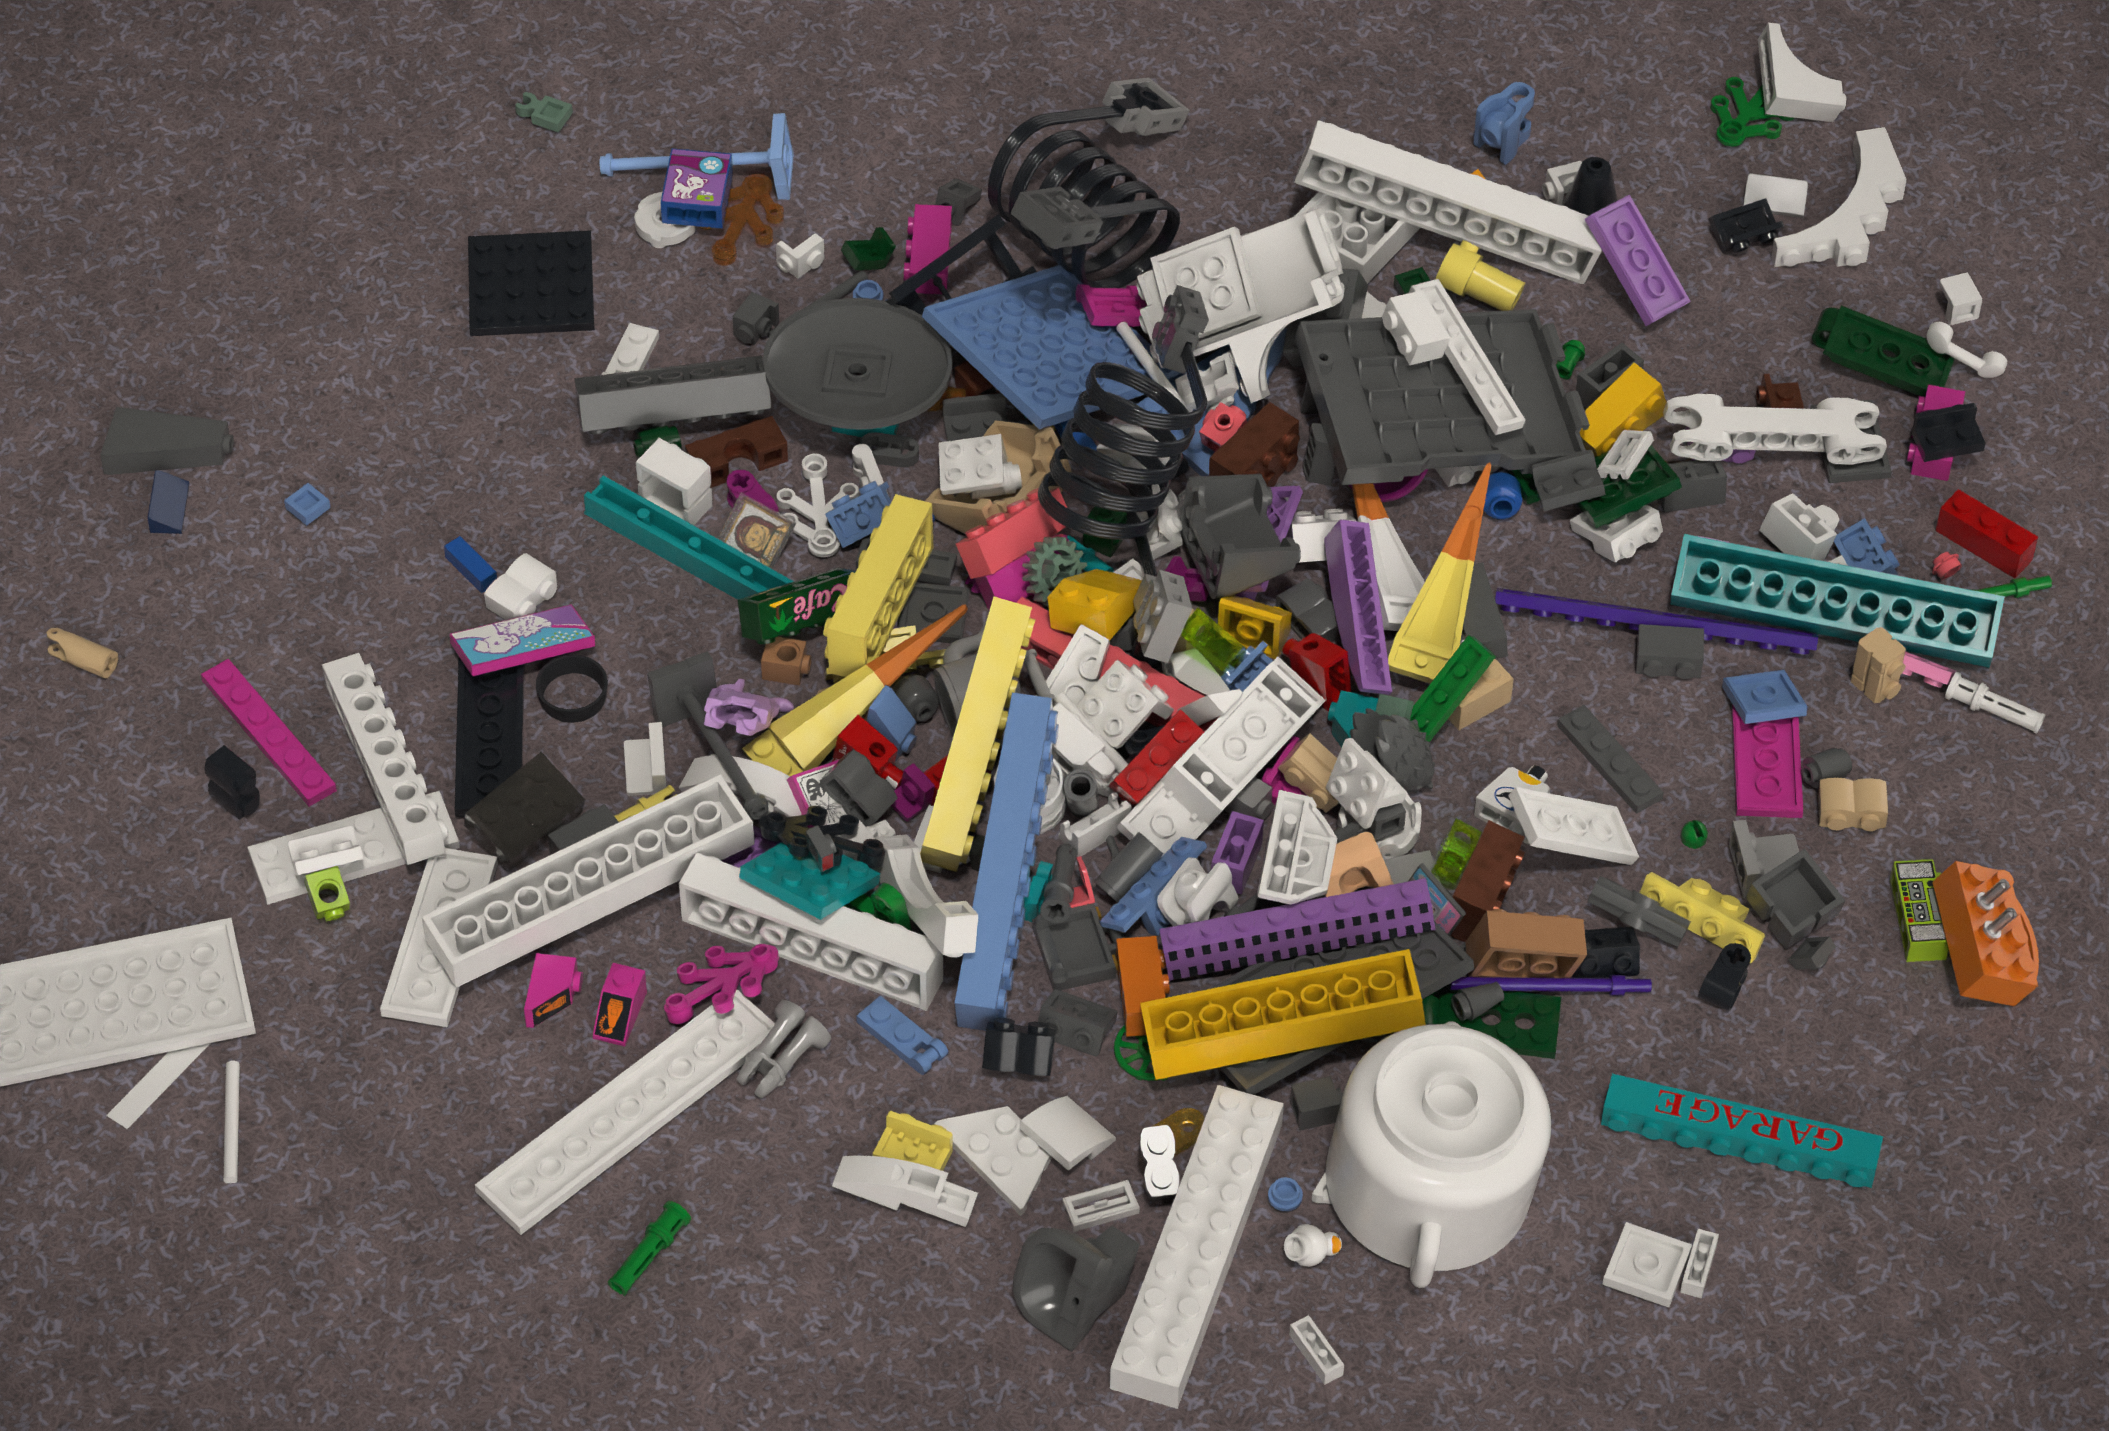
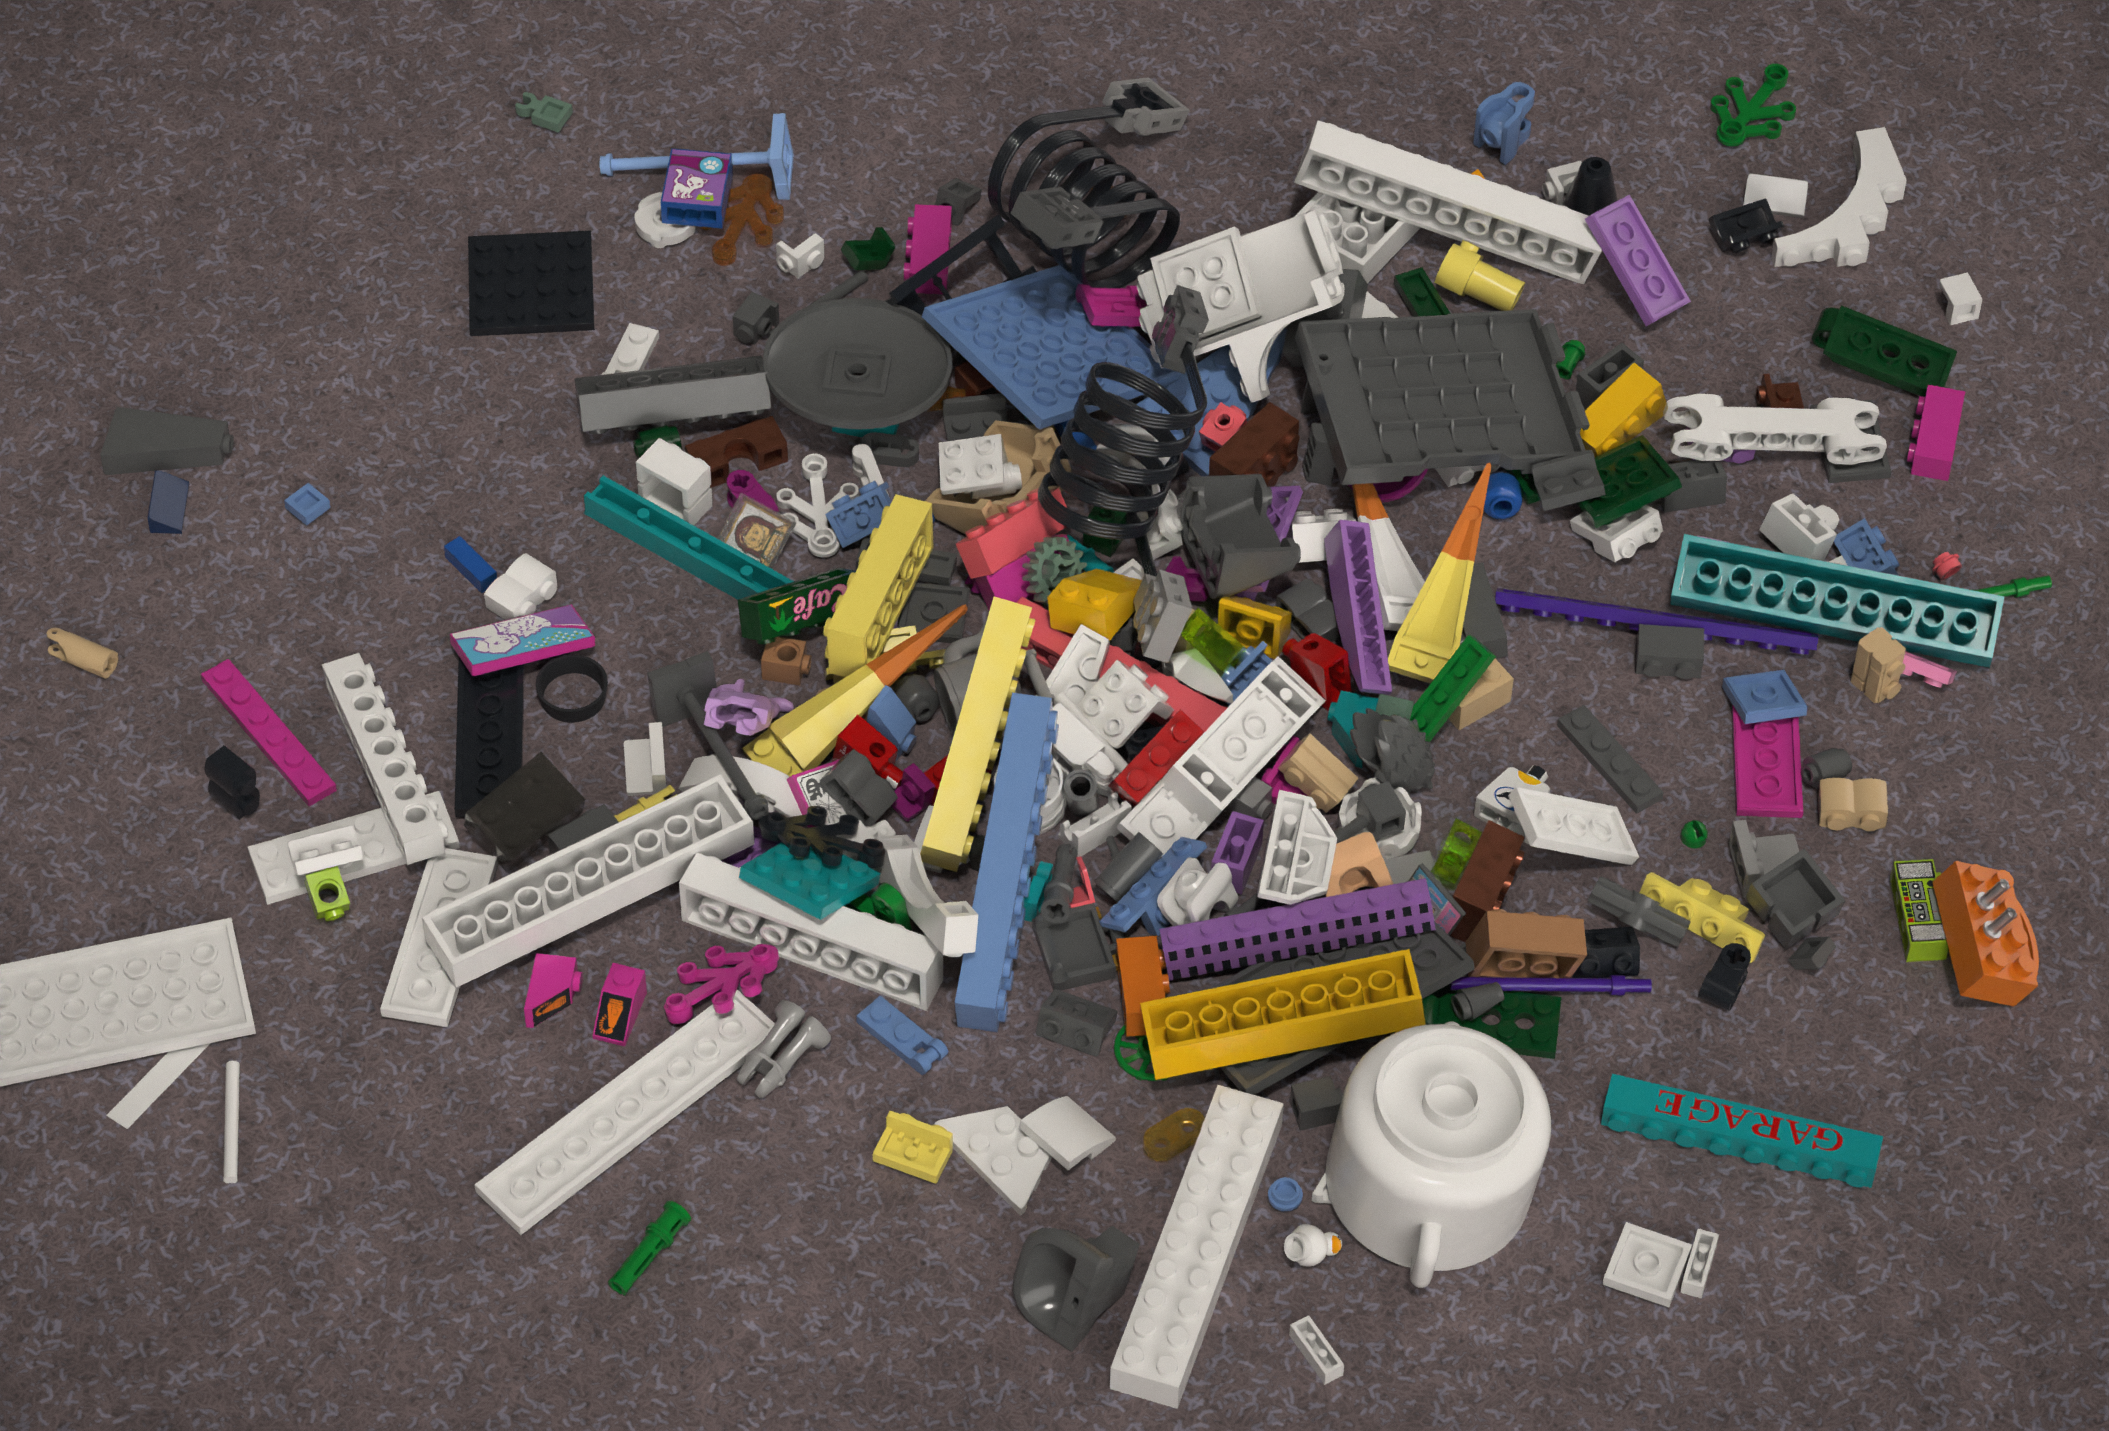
(821, 848): dark grey plate -> none
(868, 289): medium blue plate -> none
(905, 1182): white slope -> none
(1019, 1047): black brick -> none
(1103, 1210): white tile -> none
(1145, 358): white bar -> none
(1157, 1154): brick -> none
(1211, 706): white slope -> none
(1218, 381): white cylinder -> none
(1362, 784): white bracket -> none
(1415, 327): white brick -> none
(1472, 363): white plate -> none
(1629, 454): white tile -> none
(1793, 88): white arch -> none
(1939, 339): white bar -> none
(1947, 432): black bracket -> none
(1979, 697): white pin -> none
(1986, 533): red brick -> none

